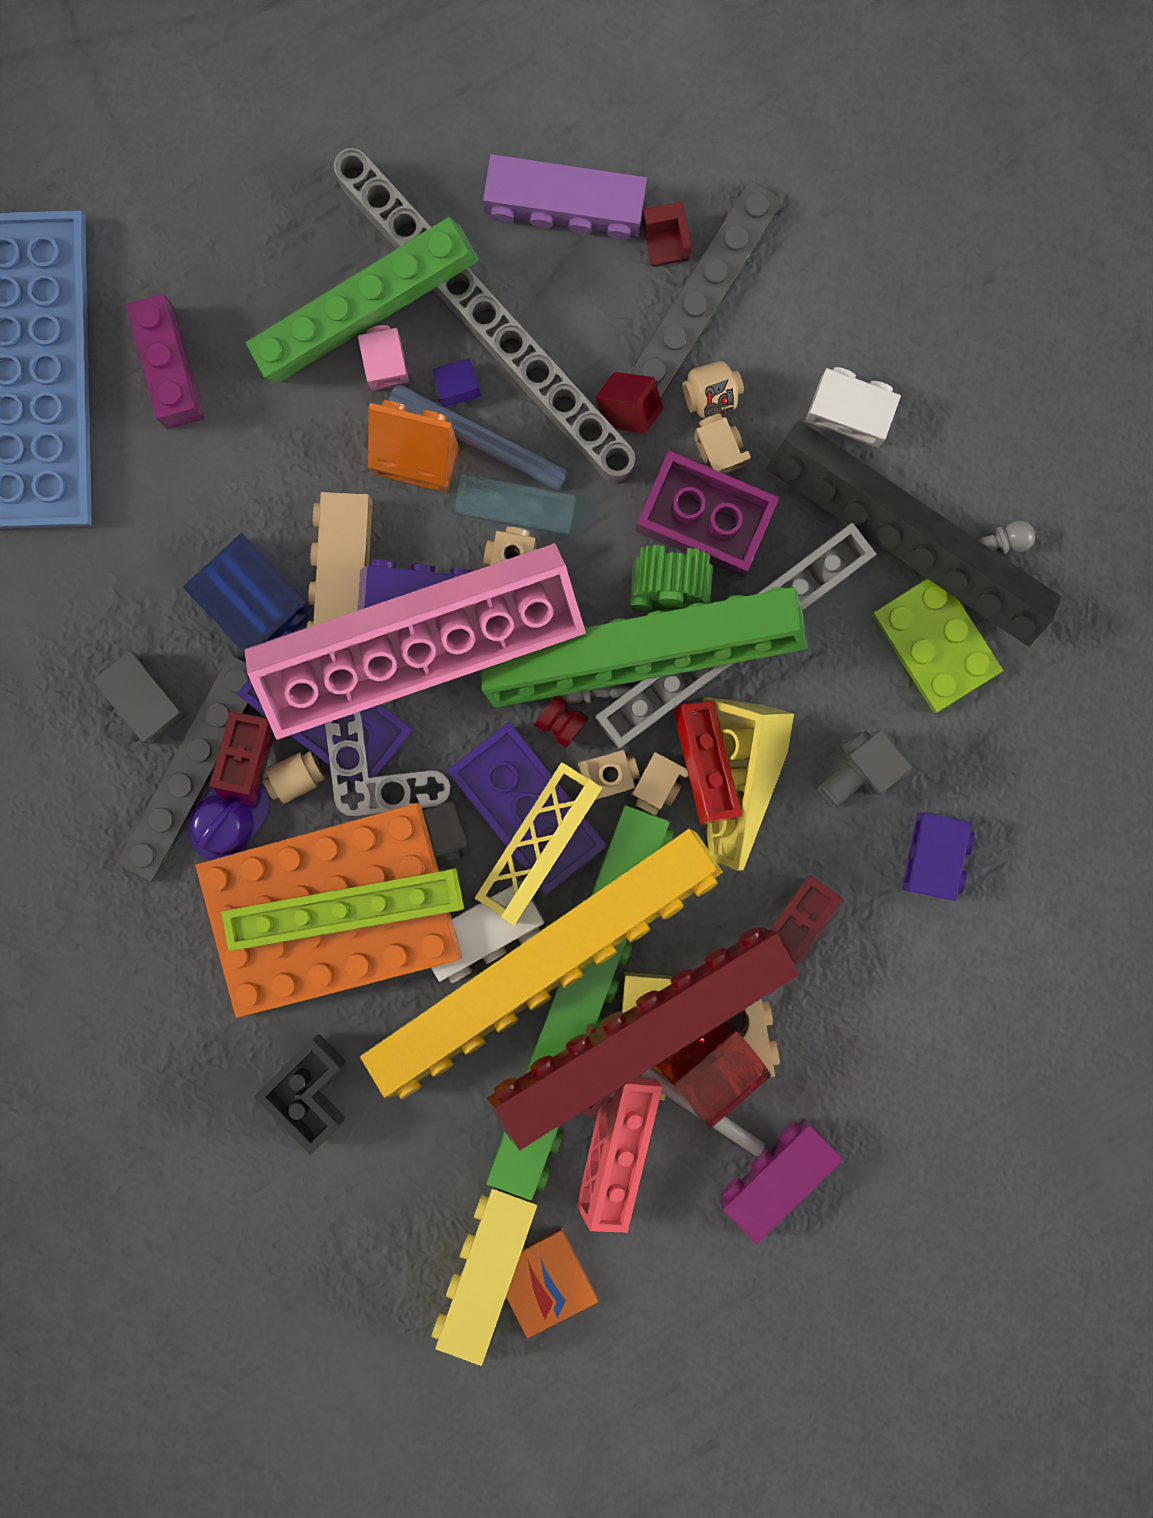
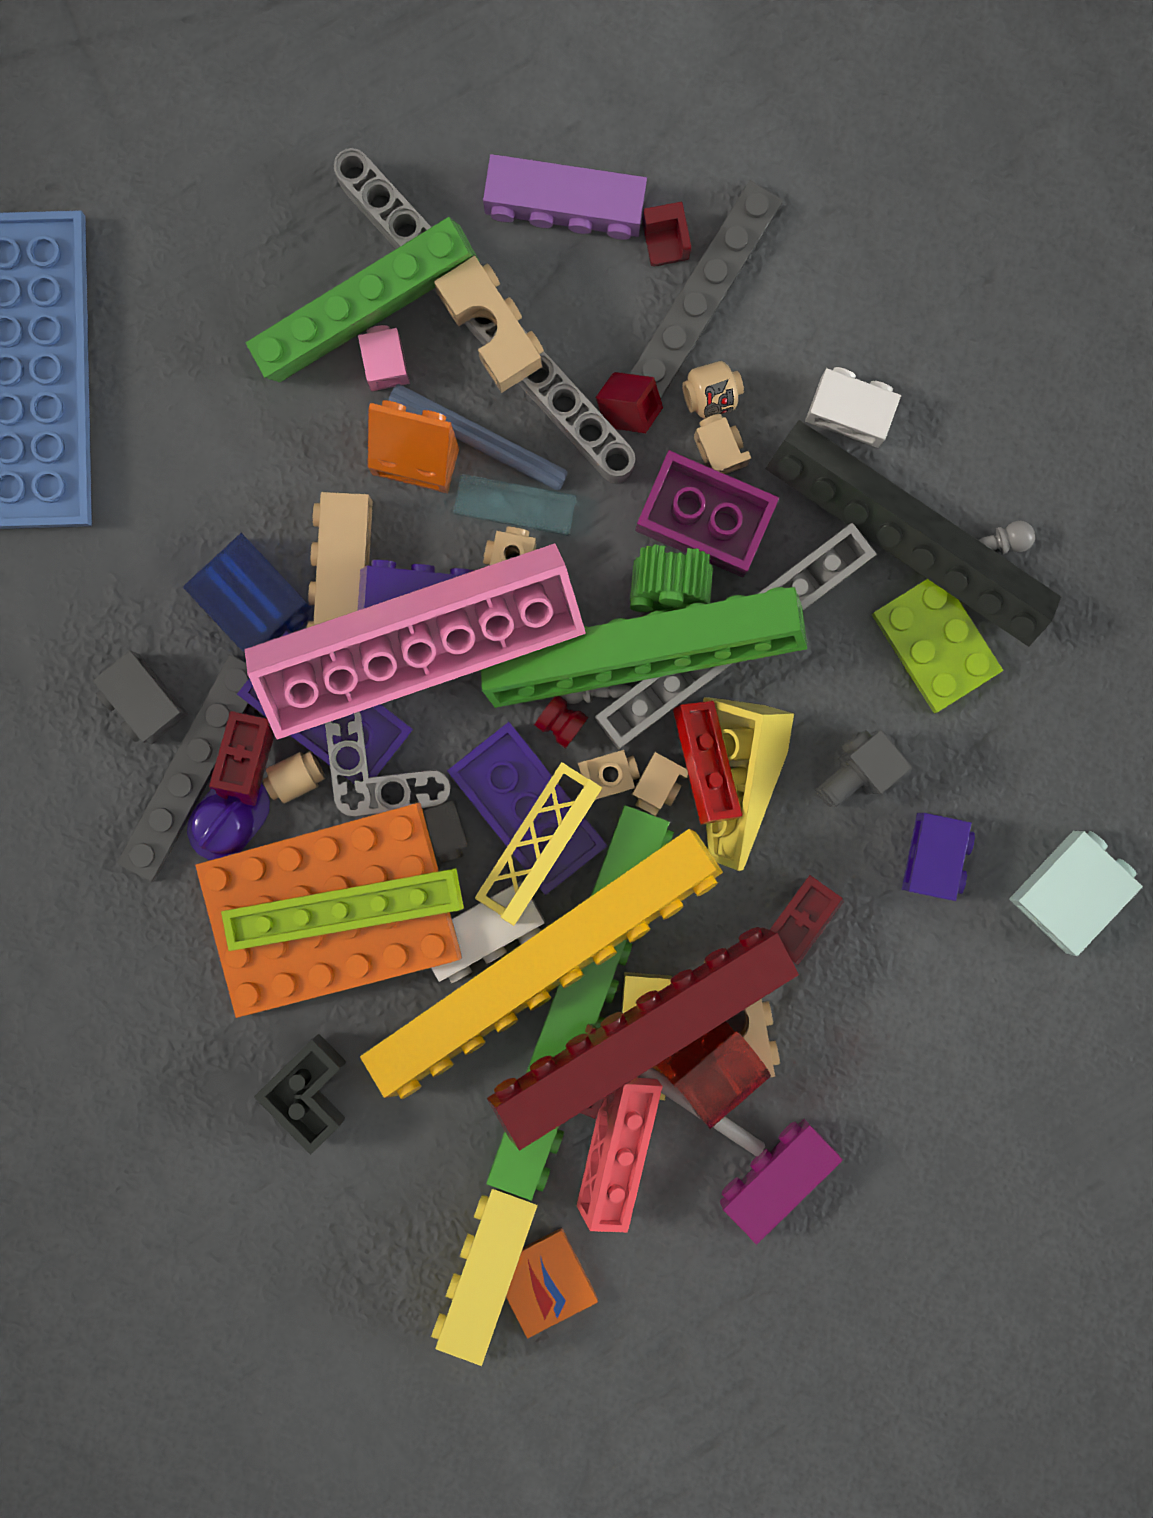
(165, 361): magenta brick -> none
(456, 382): dark purple tile -> none
(472, 293): none -> tan arch
(1077, 891): none -> light aqua brick

